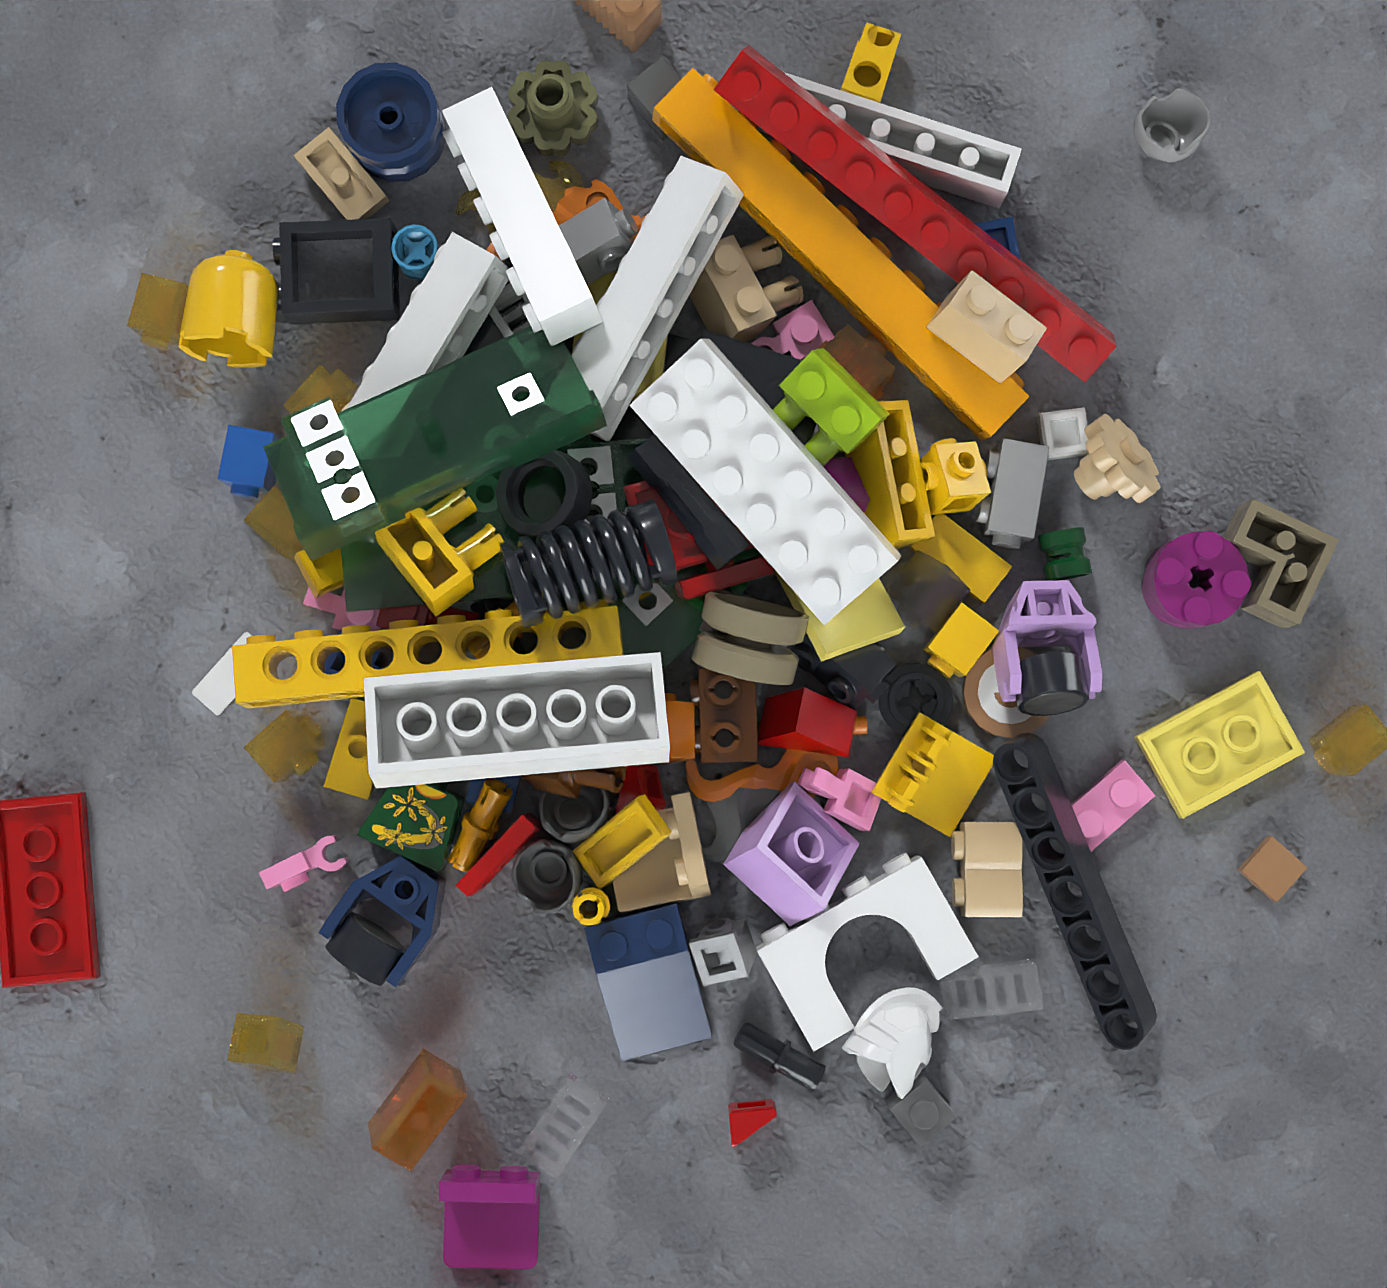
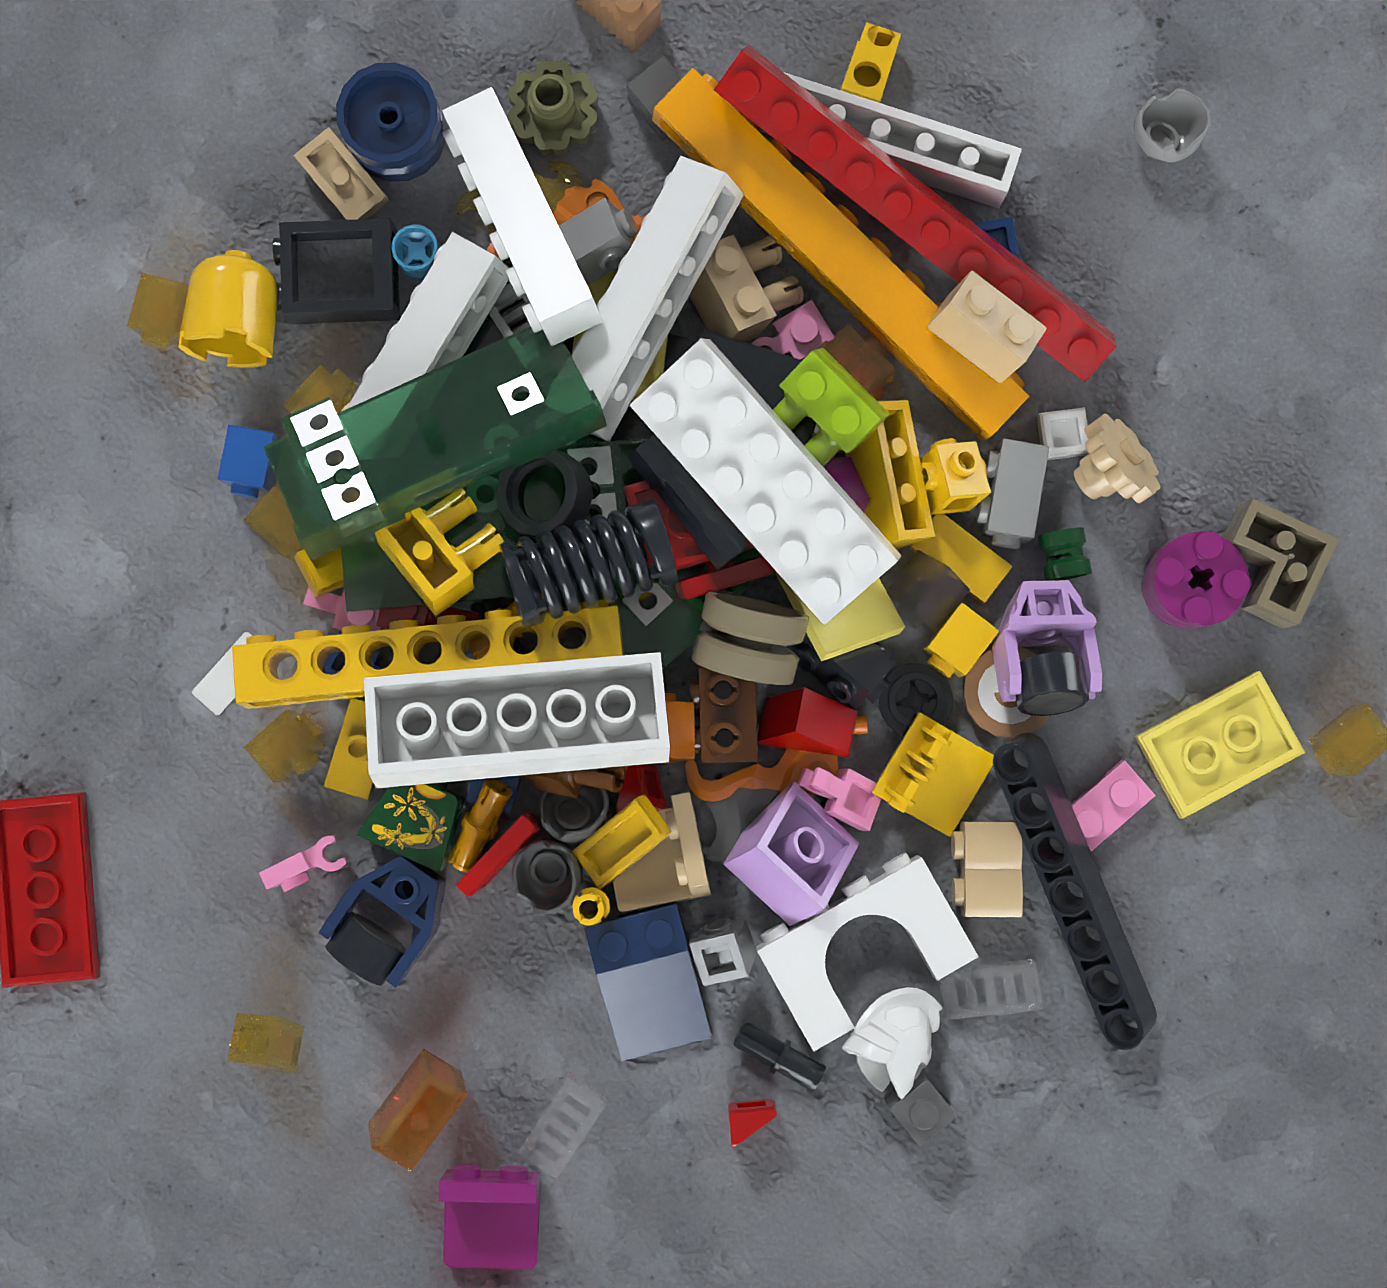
(1272, 868): medium nougat tile -> none

